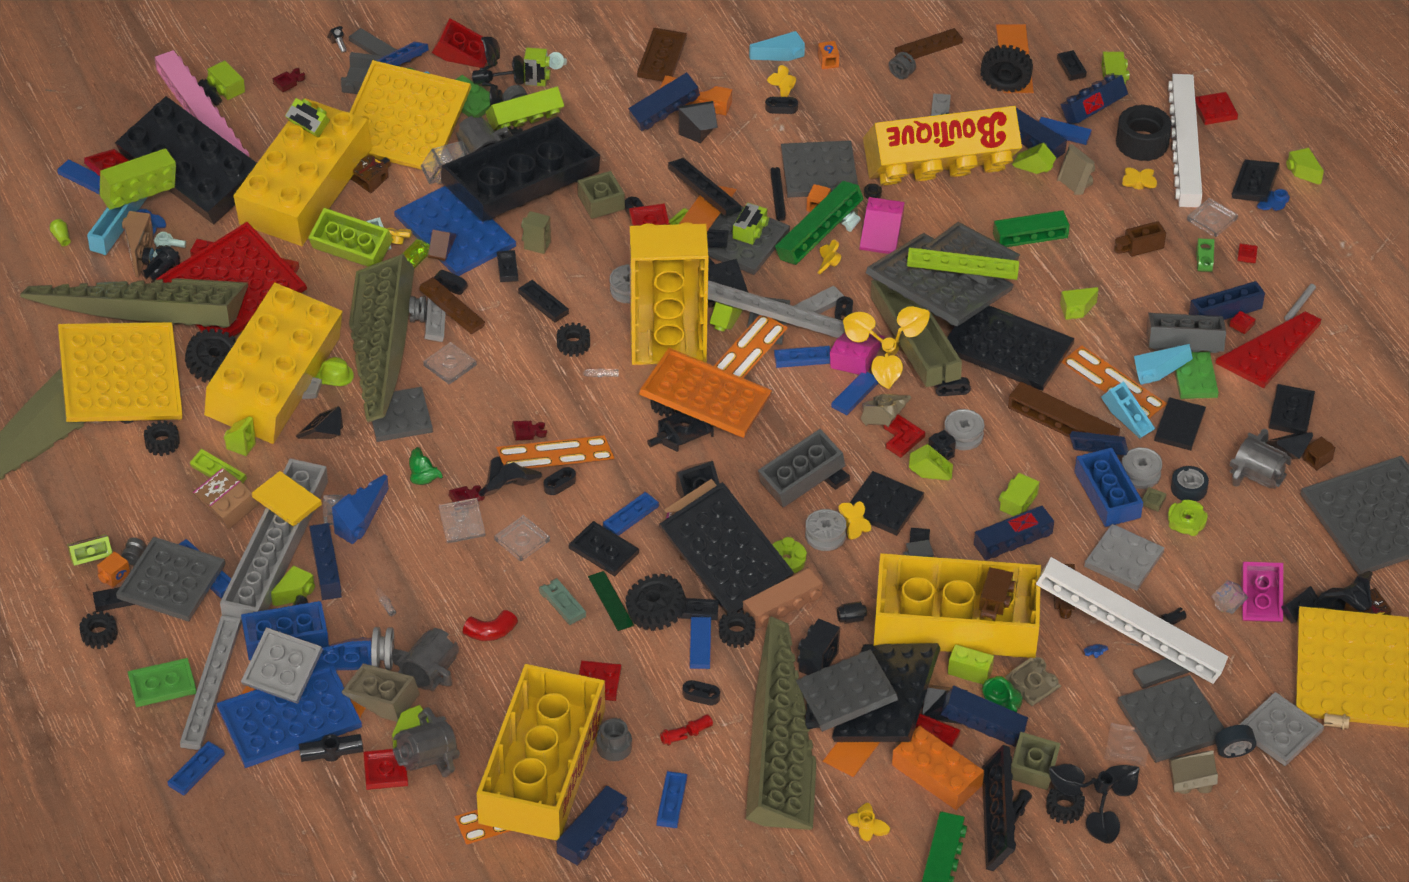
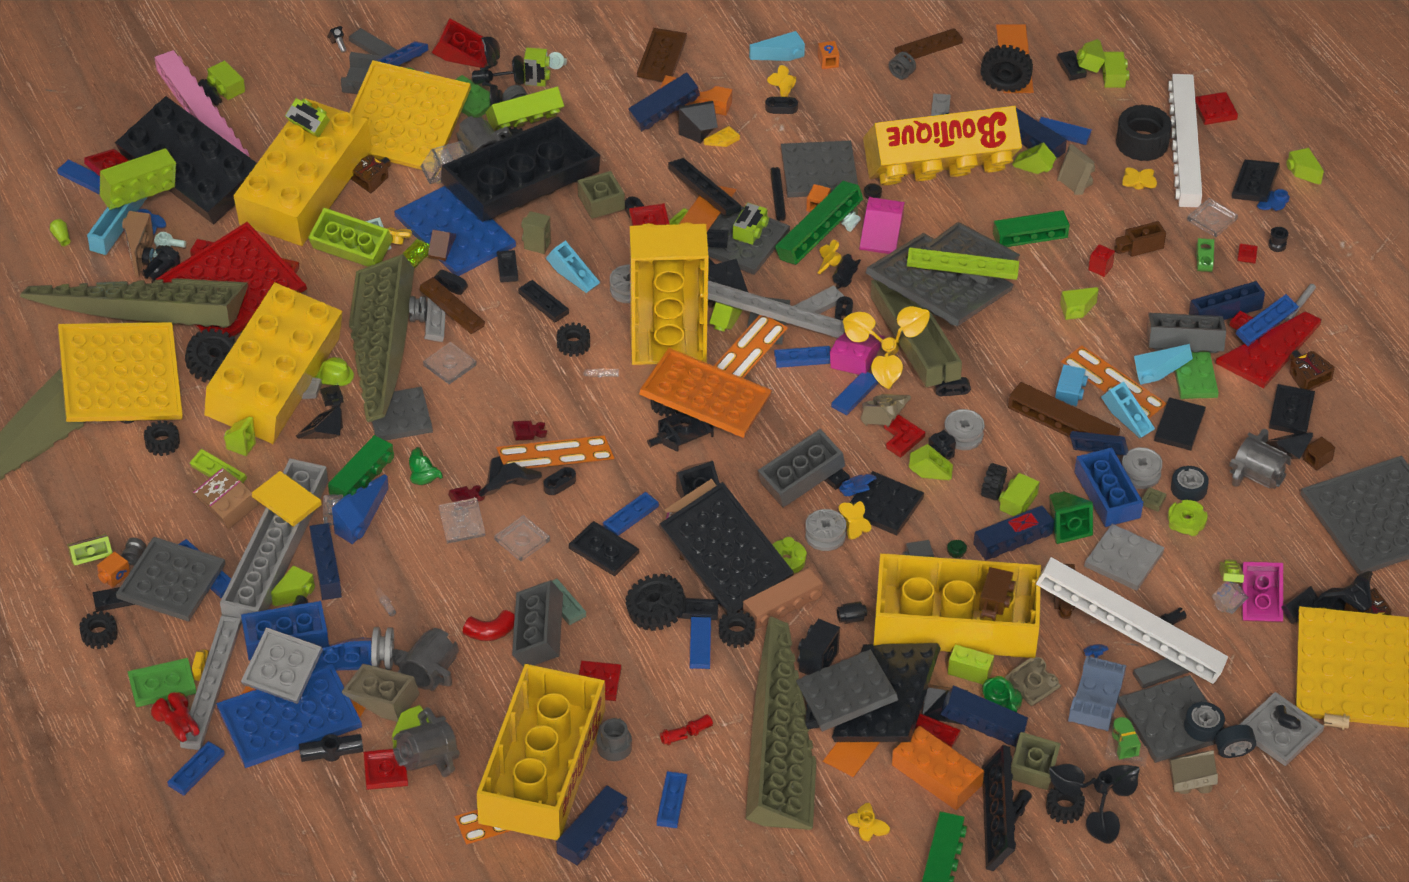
(178, 720): none -> red piece
(199, 663): none -> yellow tile
(287, 81): dark red plate -> none
(332, 396): none -> black plate
(362, 467): none -> green brick
(537, 624): none -> dark grey brick
(571, 267): none -> medium azure slope
(611, 601): dark green sticker -> none
(701, 692): black beam -> none
(722, 138): none -> yellow tile
(845, 271): none -> black hinge
(856, 484): none -> blue plate
(919, 534): black plate -> none
(956, 548): none -> dark green plate
(994, 481): none -> black tyre
(1011, 346): black plate -> none
(1070, 384): none -> dark azure brick
(1071, 517): none -> green slope
(1091, 56): none -> lime slope
(1094, 98): dark blue brick -> none
(1097, 693): none -> sand blue plate
(1101, 260): none -> red brick
(1127, 738): none -> bright green leg
(1204, 721): none -> black wheel
(1231, 571): none -> lime plate
(1267, 320): none -> blue plate
(1278, 239): none -> black wheel
(1286, 720): none -> black arm
(1310, 370): none -> reddish brown torso

